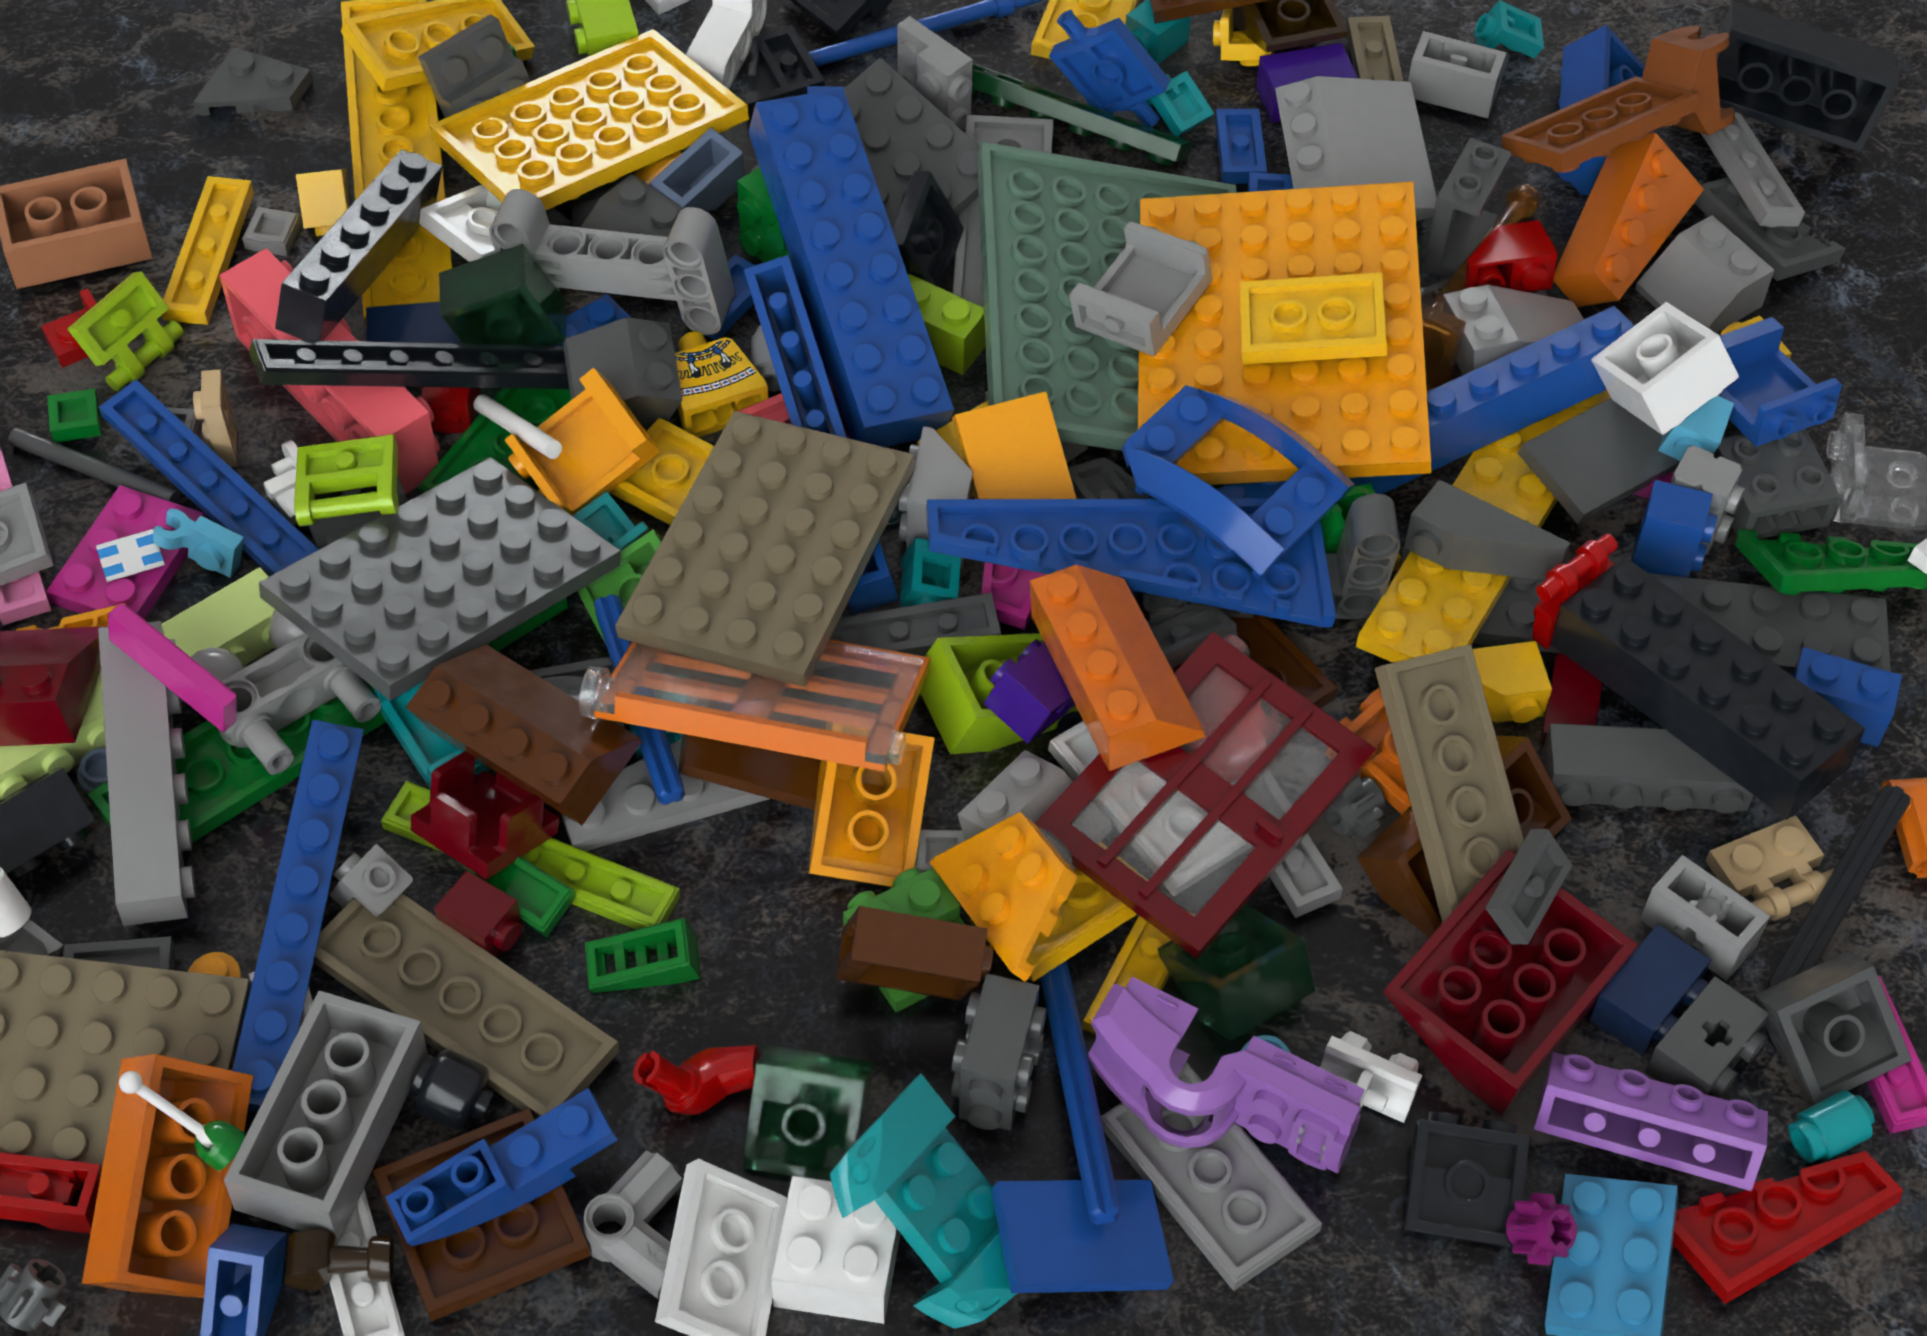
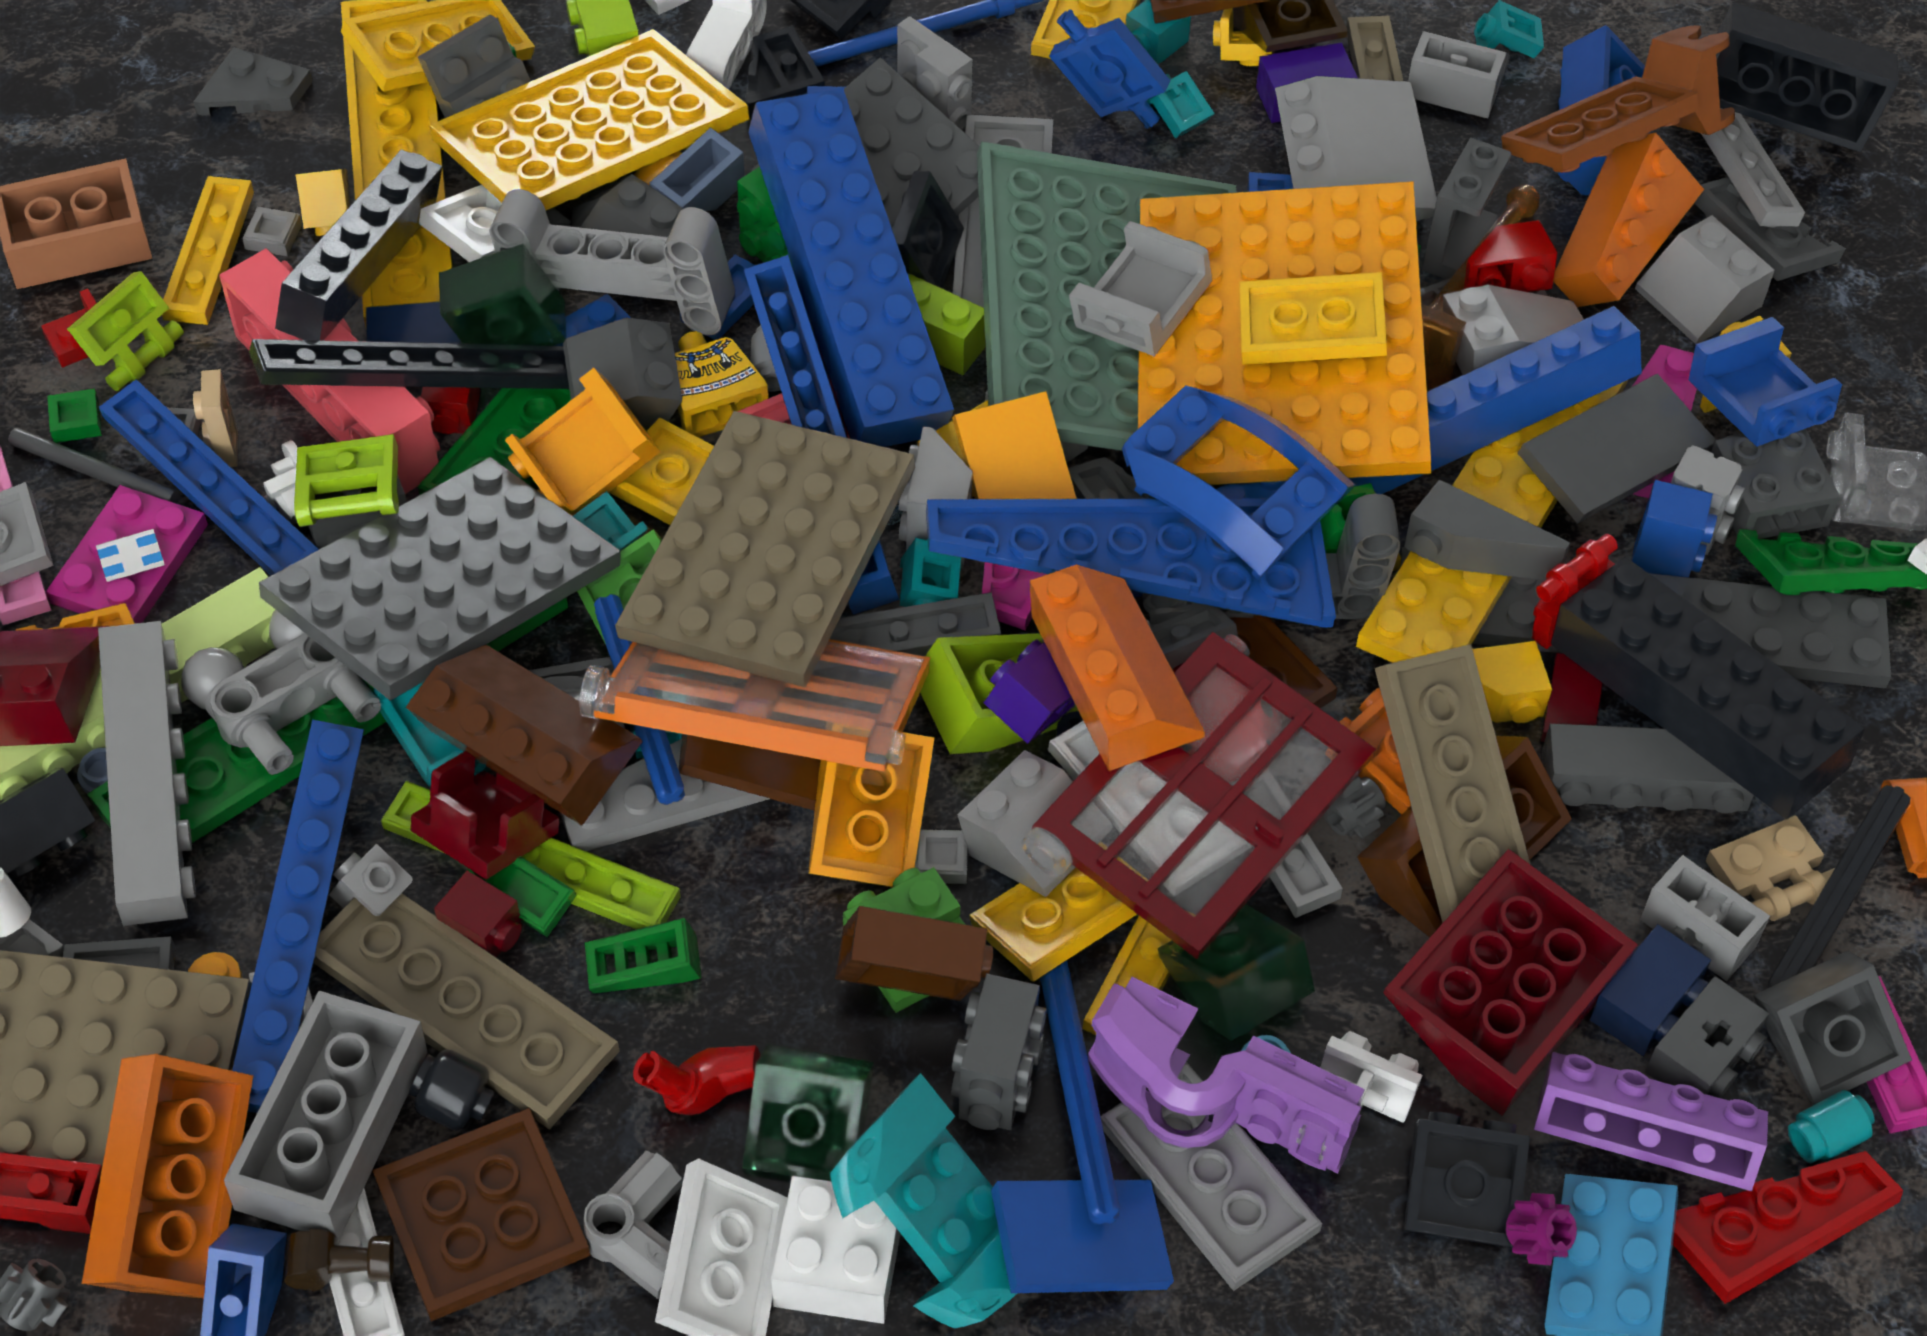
(172, 667): dark pink tile -> none
(207, 542): medium azure plate -> none
(214, 1141): hinge -> none
(504, 1176): blue slope -> none
(518, 426): white bar -> none
(1010, 885): light orange wing -> none
(1082, 117): dark green plate -> none
(1239, 144): blue plate -> none
(1529, 886): dark grey plate -> none
(1665, 368): white brick -> none
(1701, 428): medium azure brick -> none
(1852, 687): blue brick -> none

